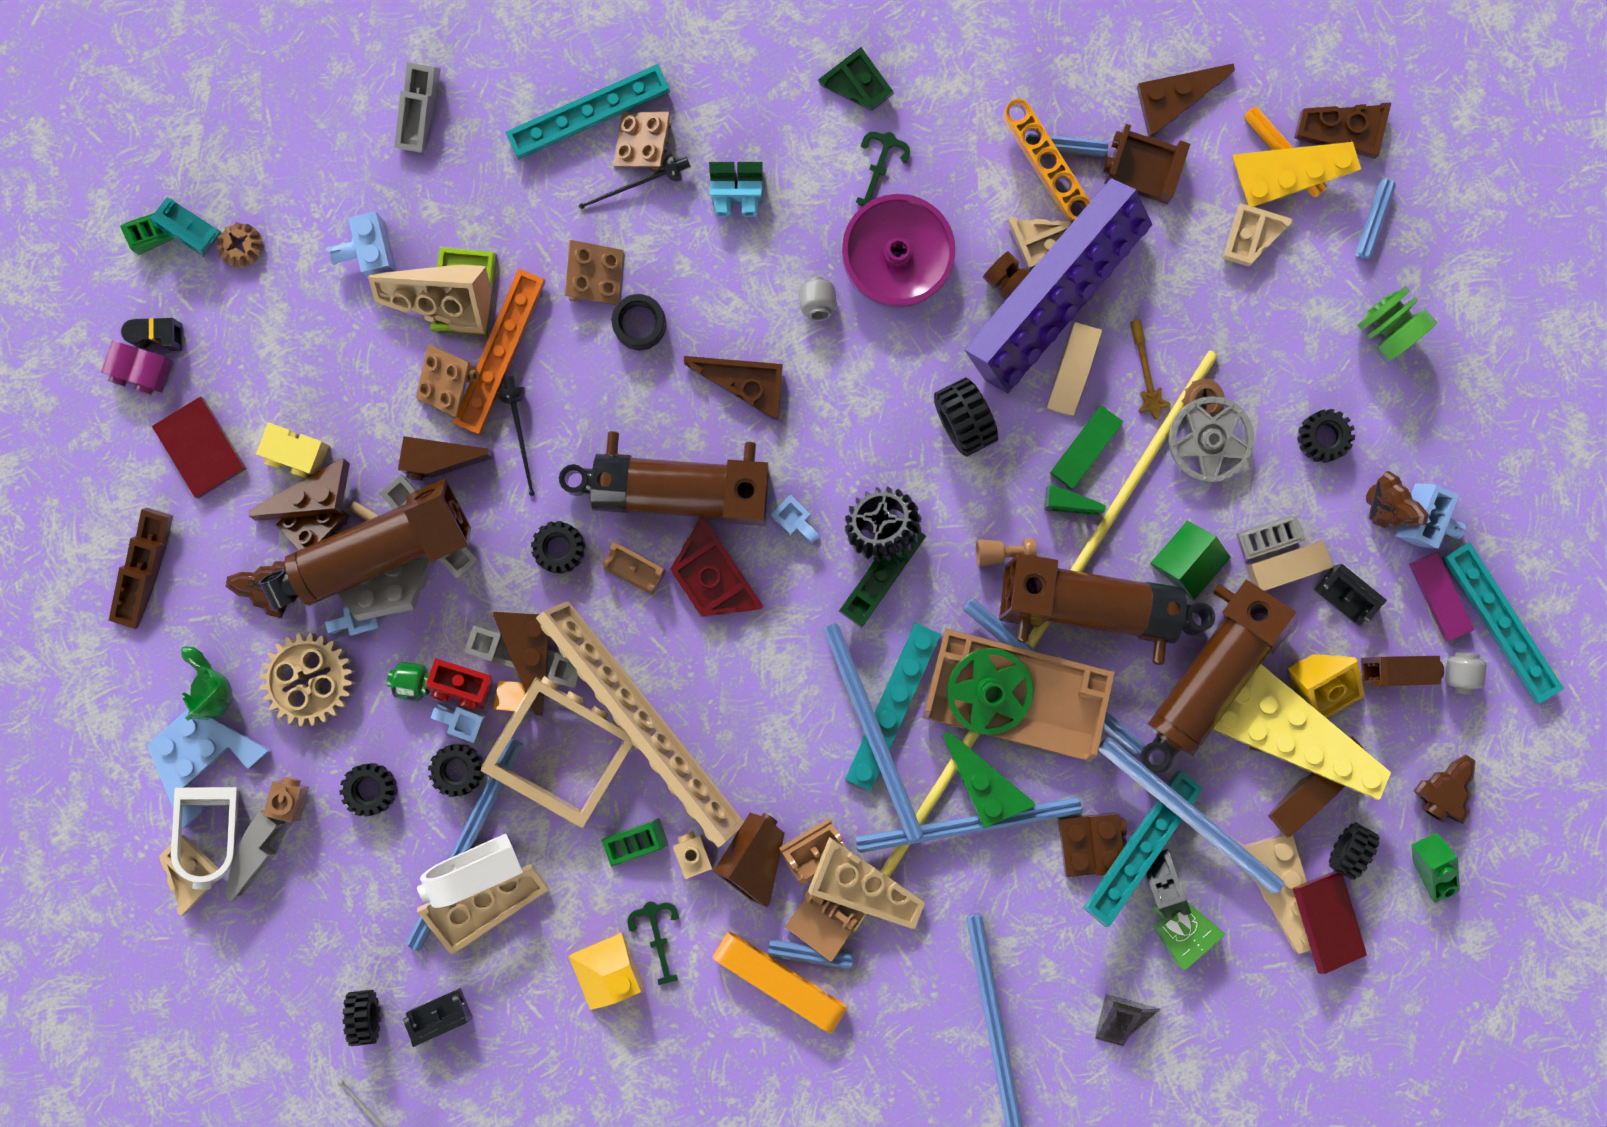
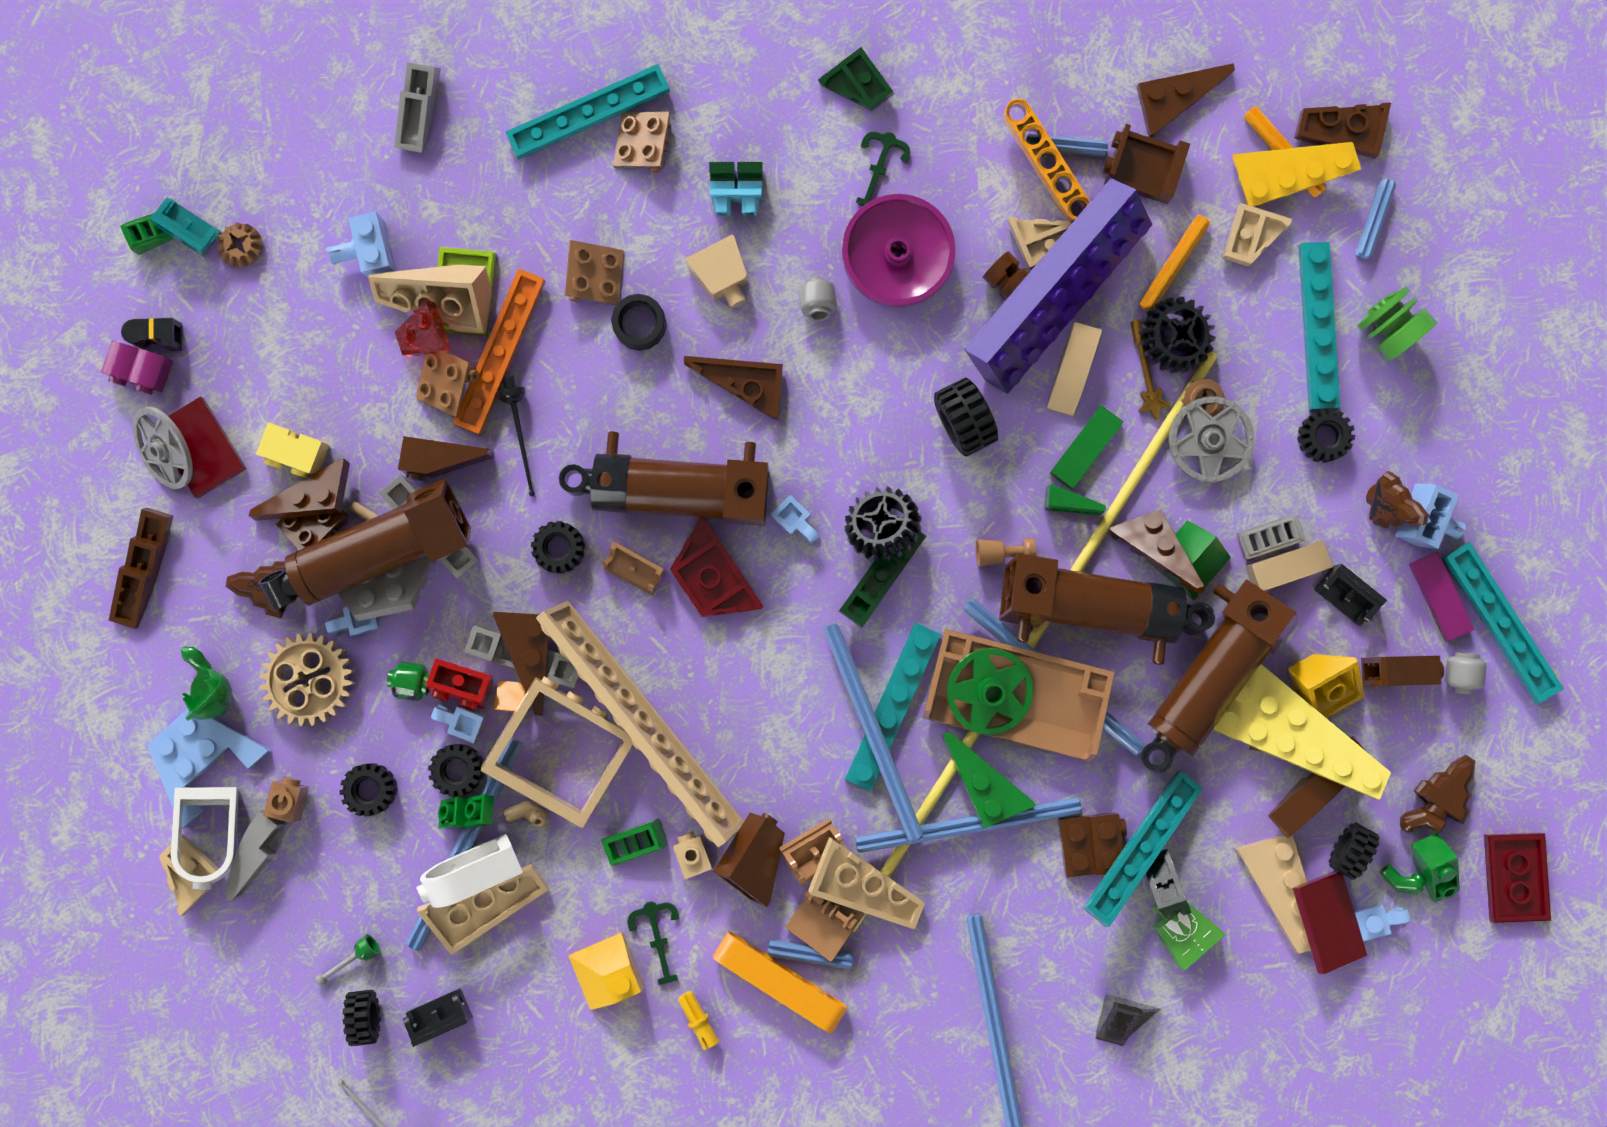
(162, 447): none -> light grey wheel
(364, 949): none -> green hinge
(422, 332): none -> clear red wing
(465, 812): none -> green slope
(527, 810): none -> tan arm
(671, 169): black sword -> none
(698, 1020): none -> yellow axle
(720, 271): none -> tan torso
(1156, 541): none -> wing
(1175, 262): none -> light orange axle
(1191, 815): medium blue axle -> none
(1194, 346): none -> black gear
(1319, 326): none -> teal plate
(1375, 921): none -> light blue plate
(1403, 884): none -> green arm
(1419, 818): none -> reddish brown arm
(1517, 877): none -> dark red tile

